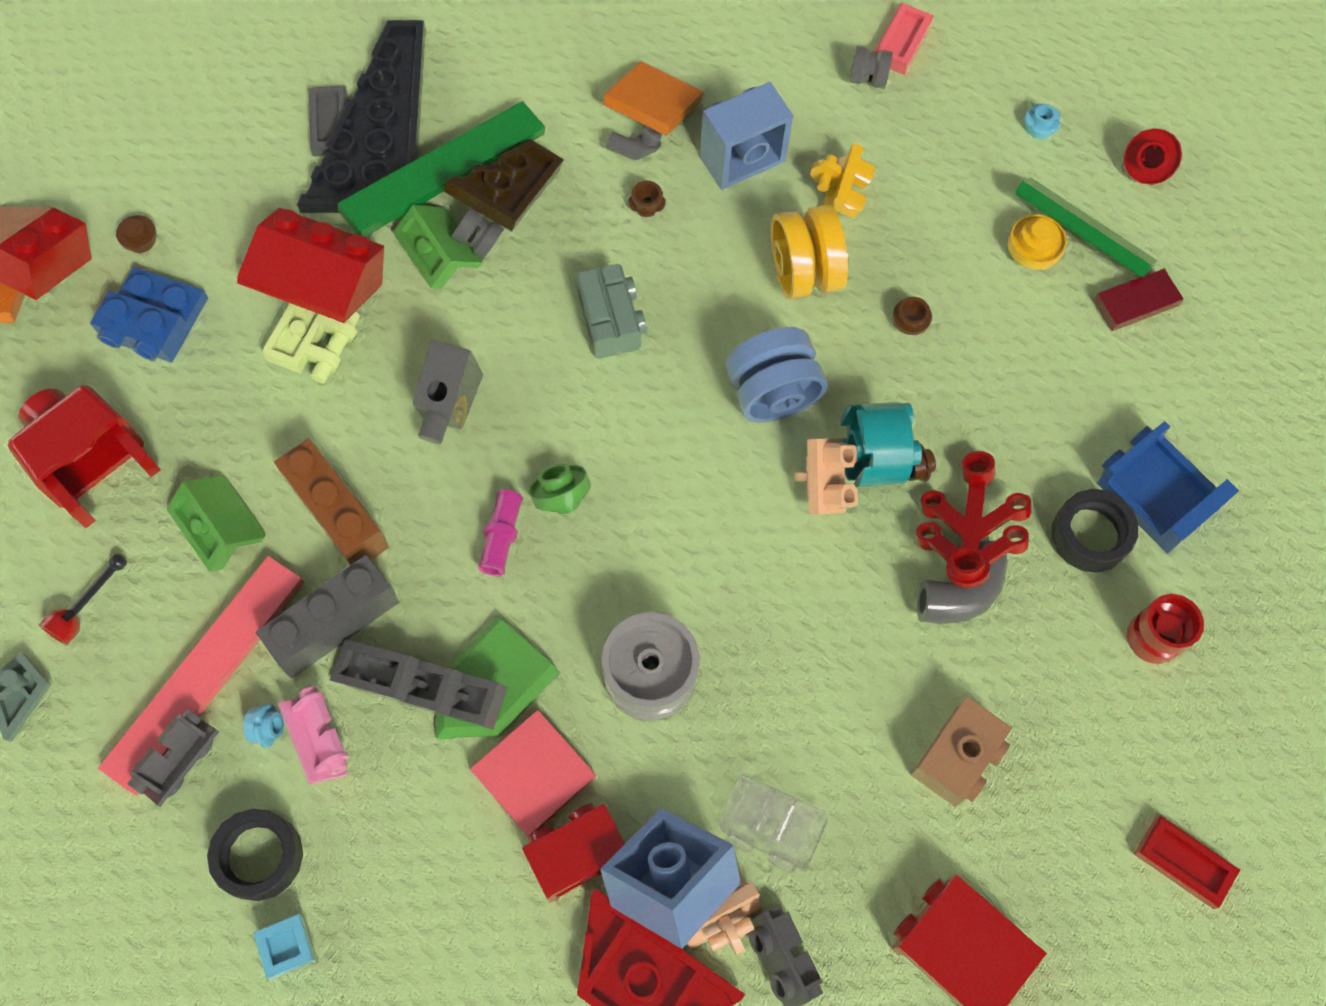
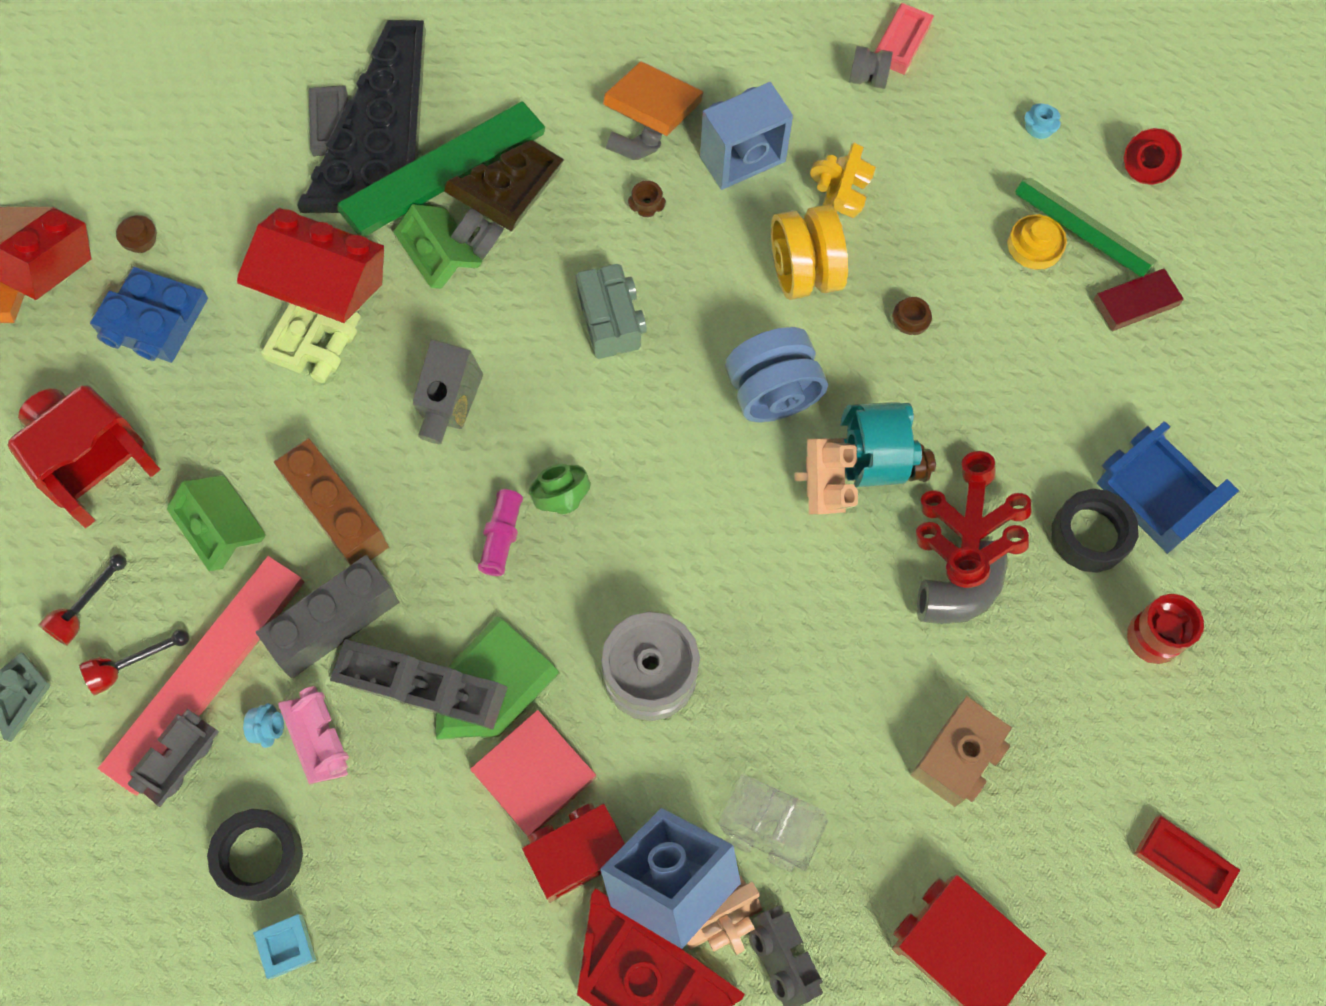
(102, 672): none -> hinge

